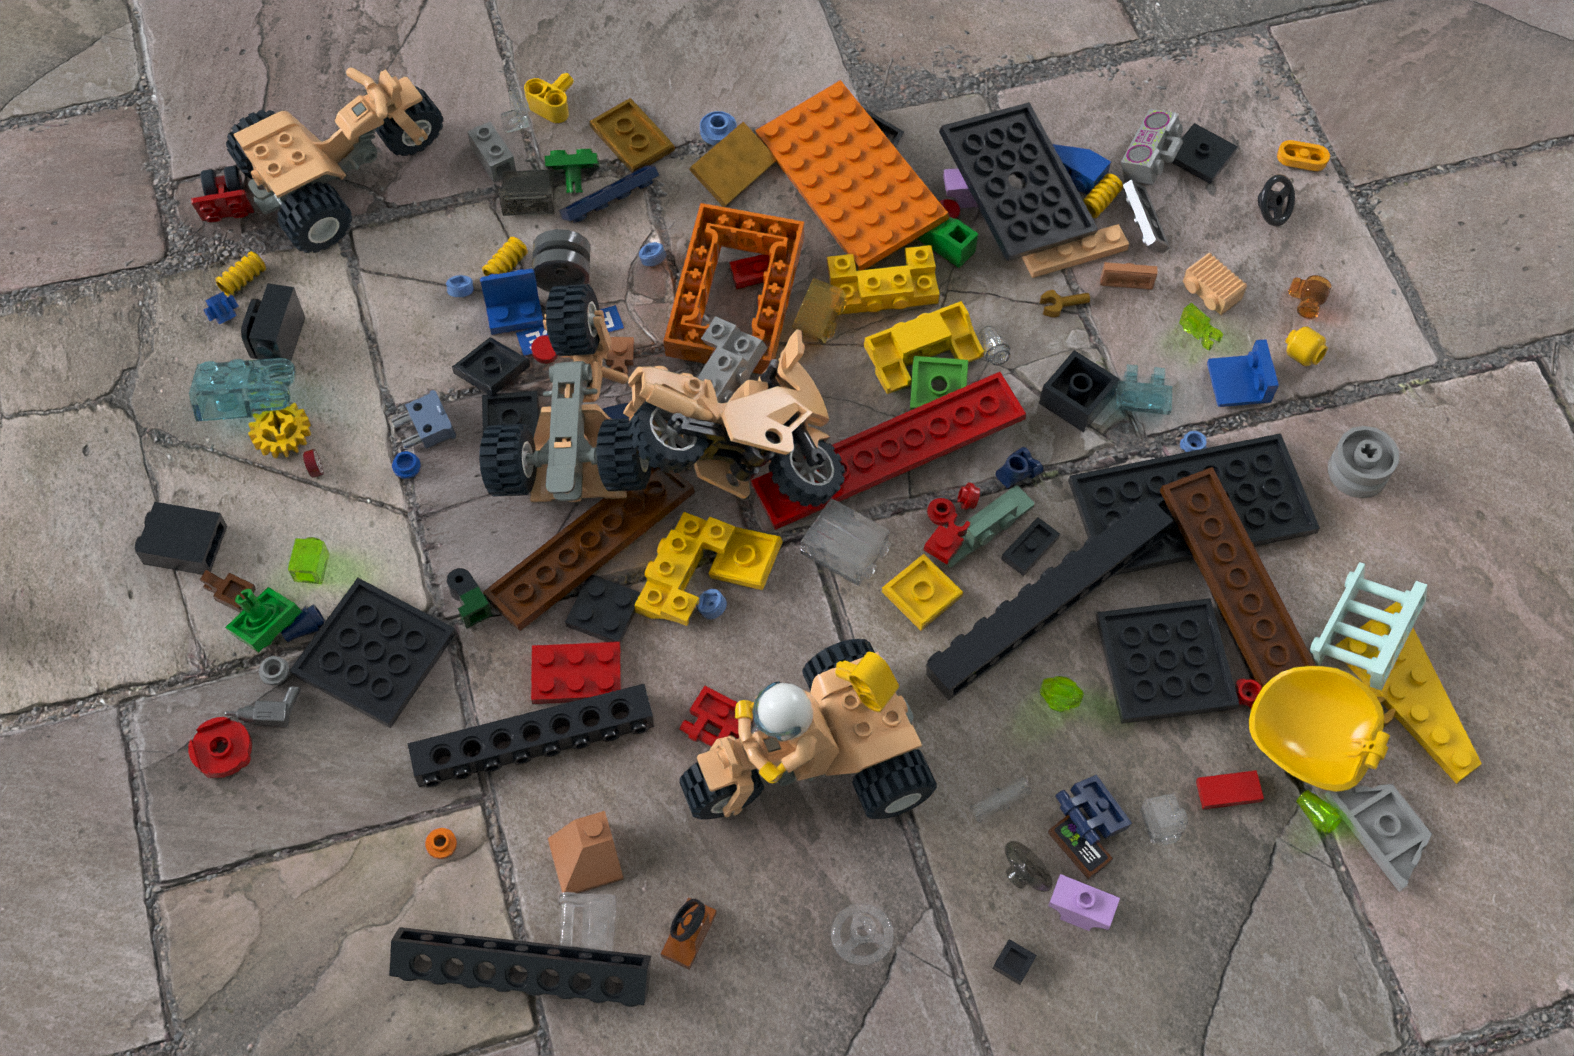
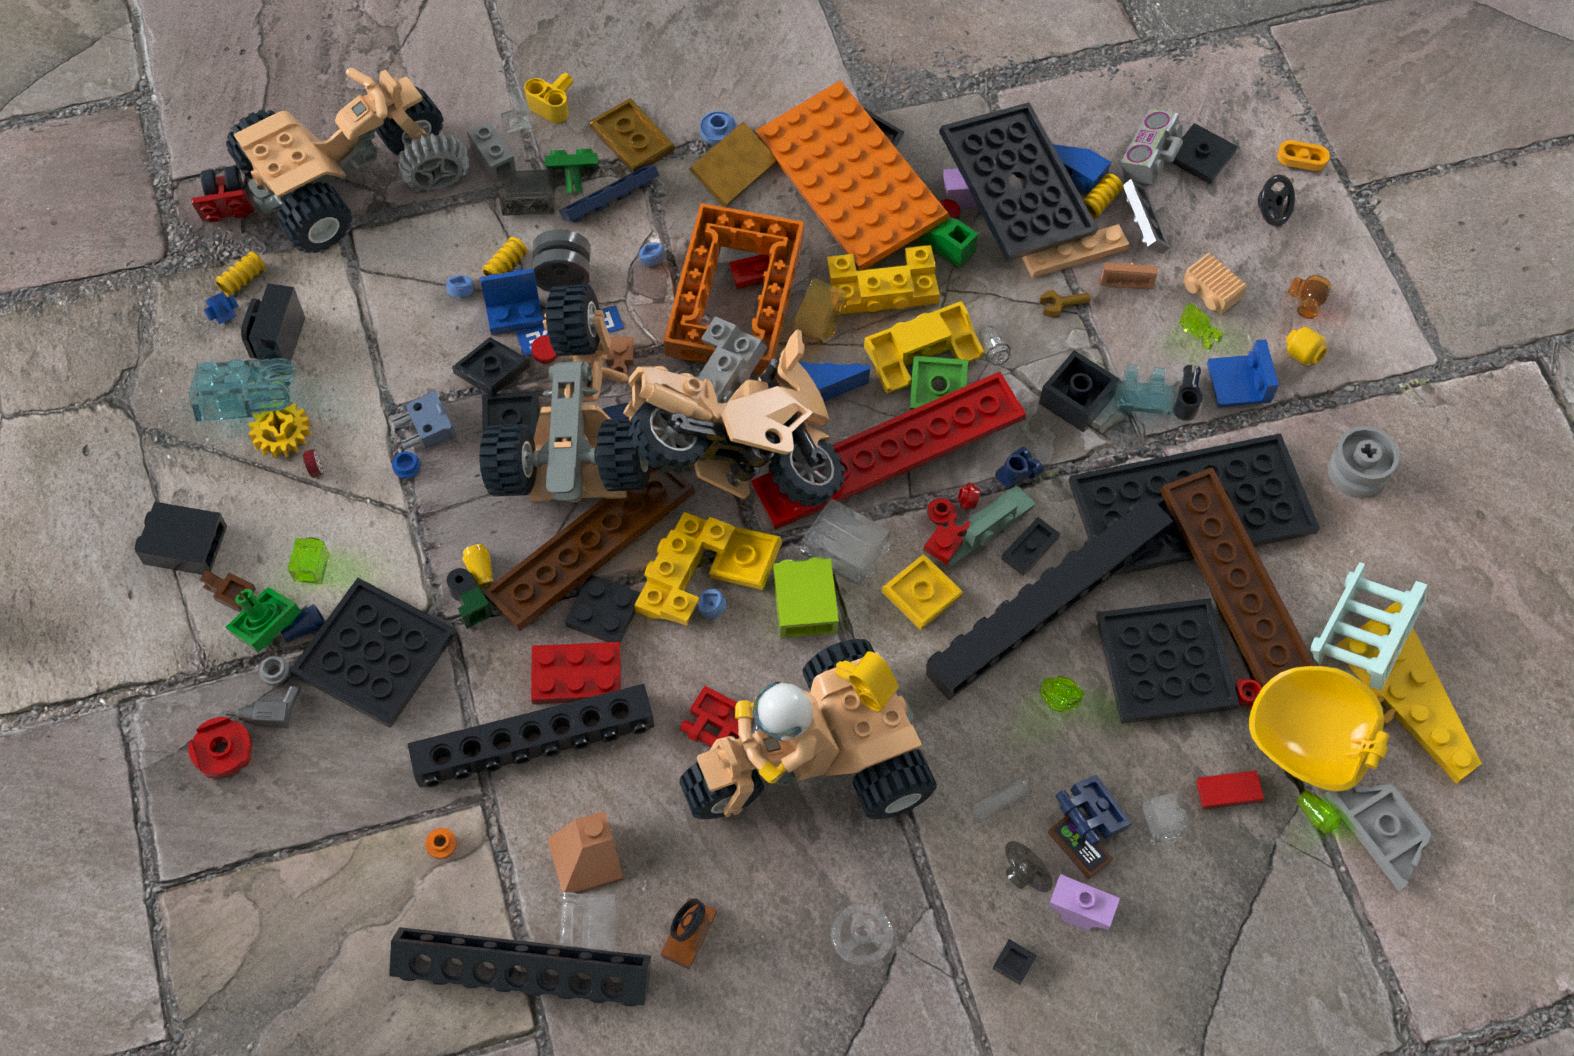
(433, 162): none -> light grey gear
(478, 563): none -> yellow cone
(805, 597): none -> lime brick
(837, 378): none -> blue slope
(1189, 393): none -> black pin
(1195, 438): medium blue plate -> none

